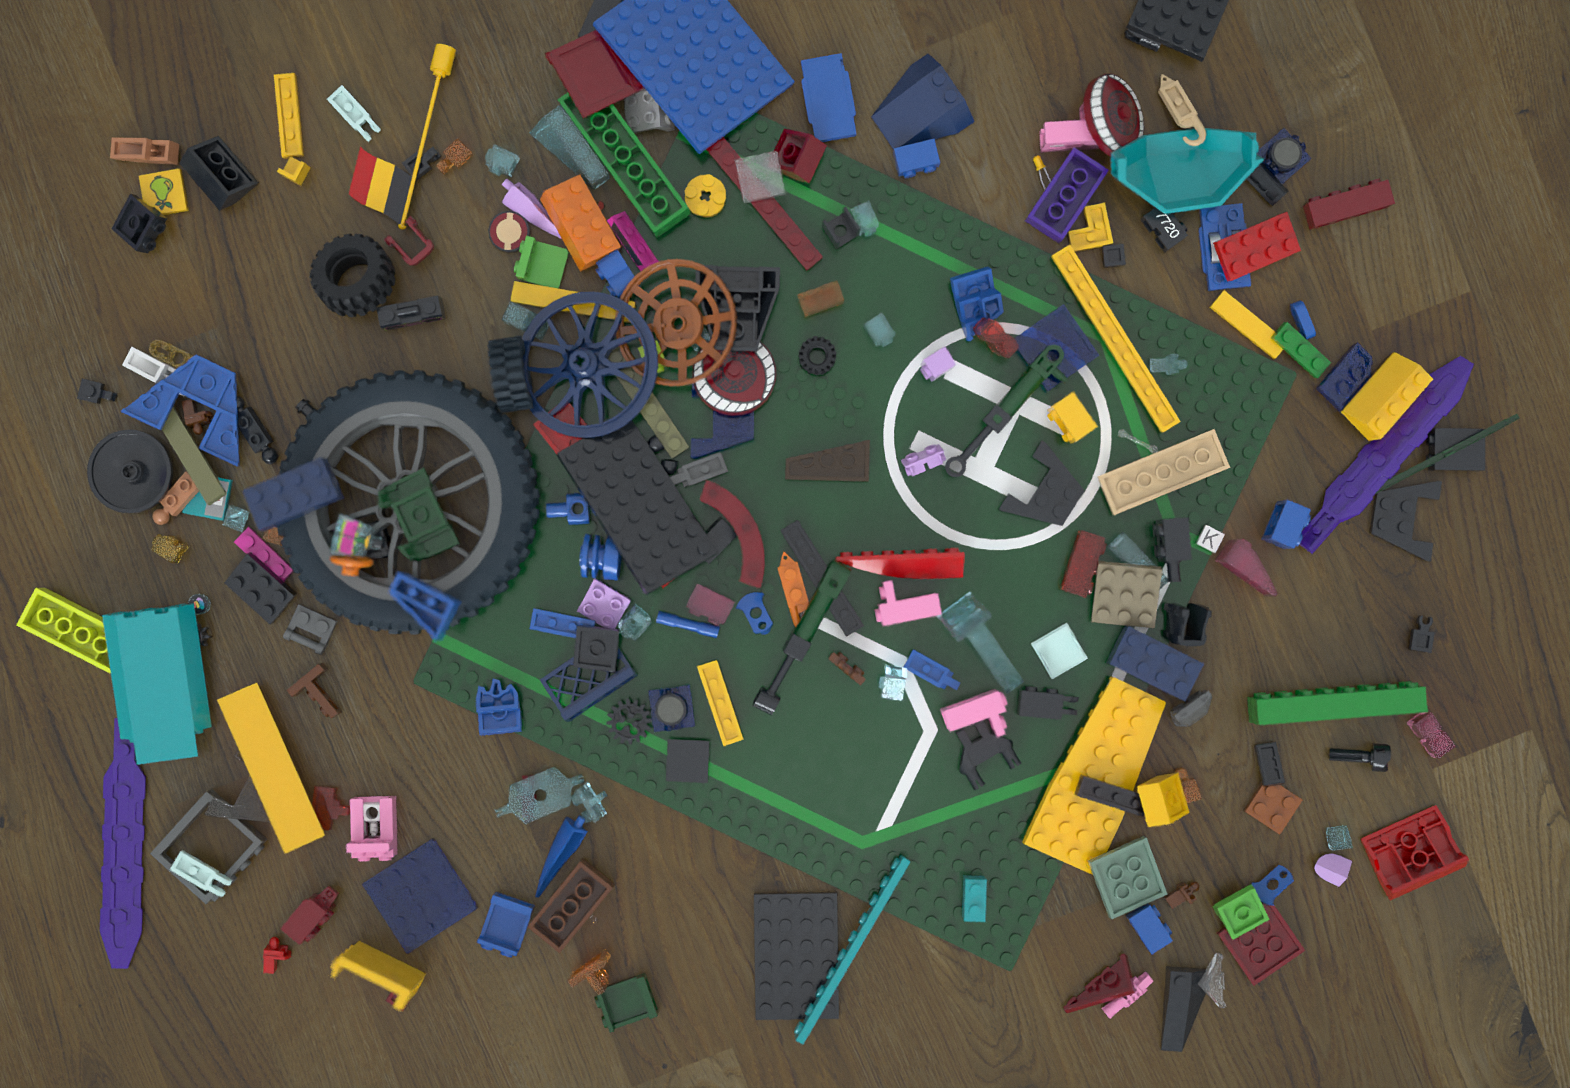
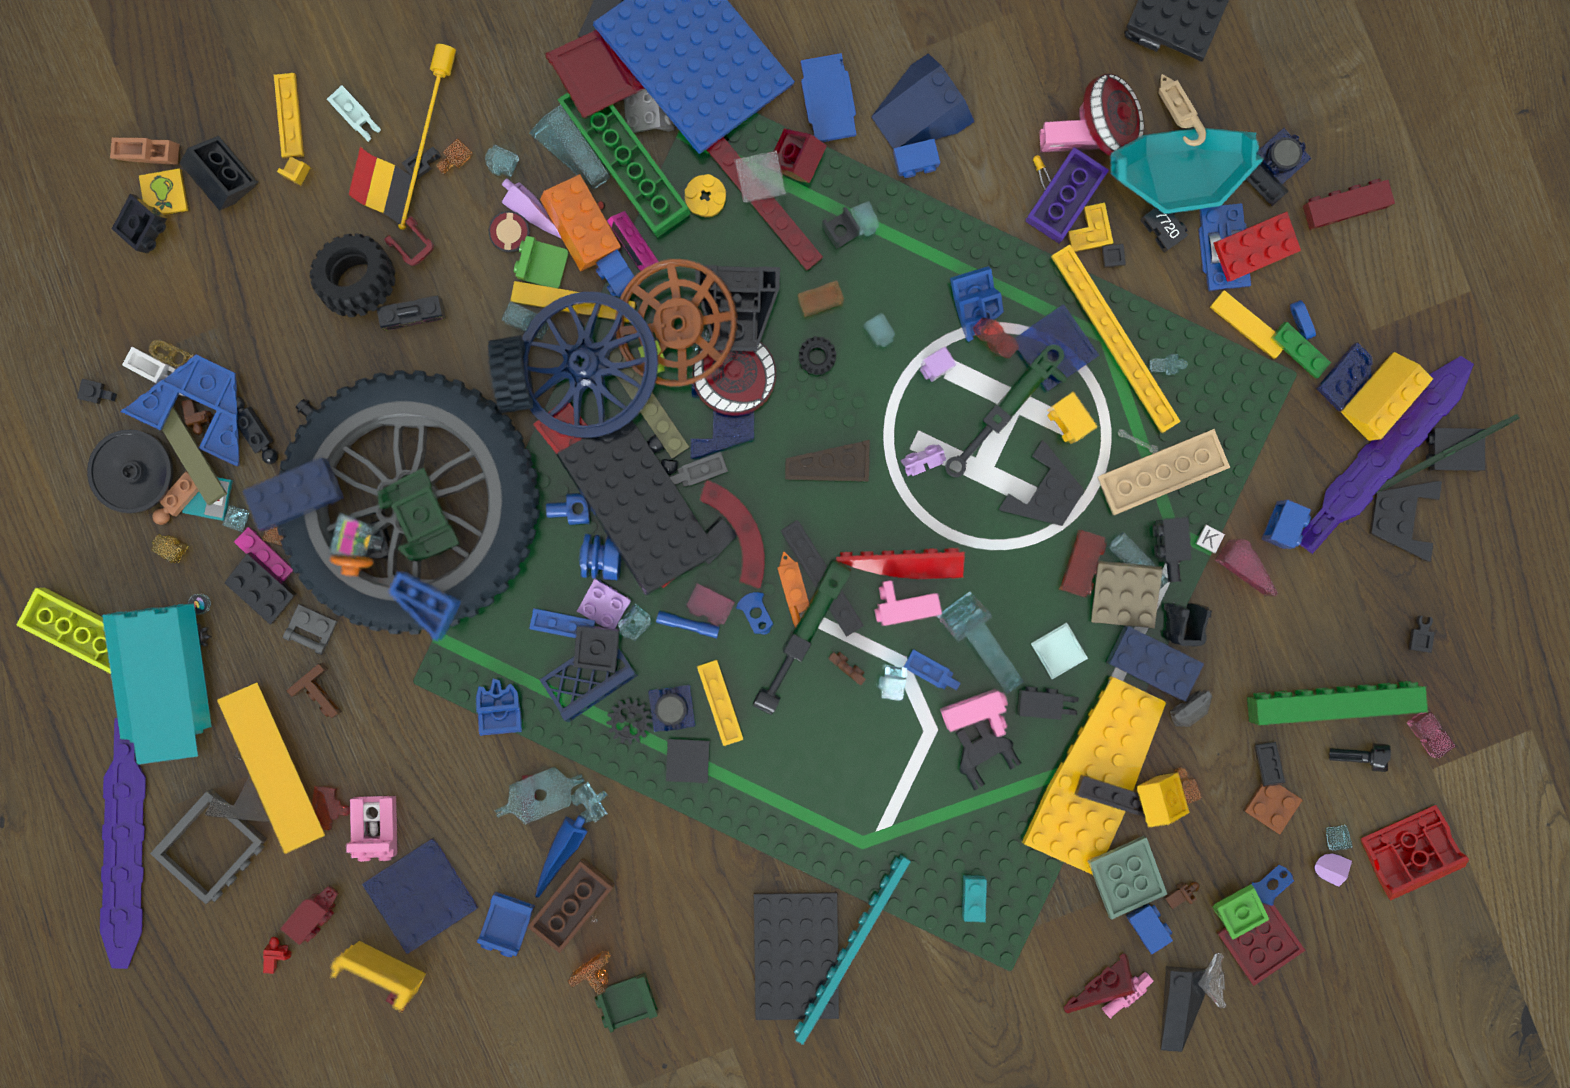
(199, 873): light aqua hinge -> none

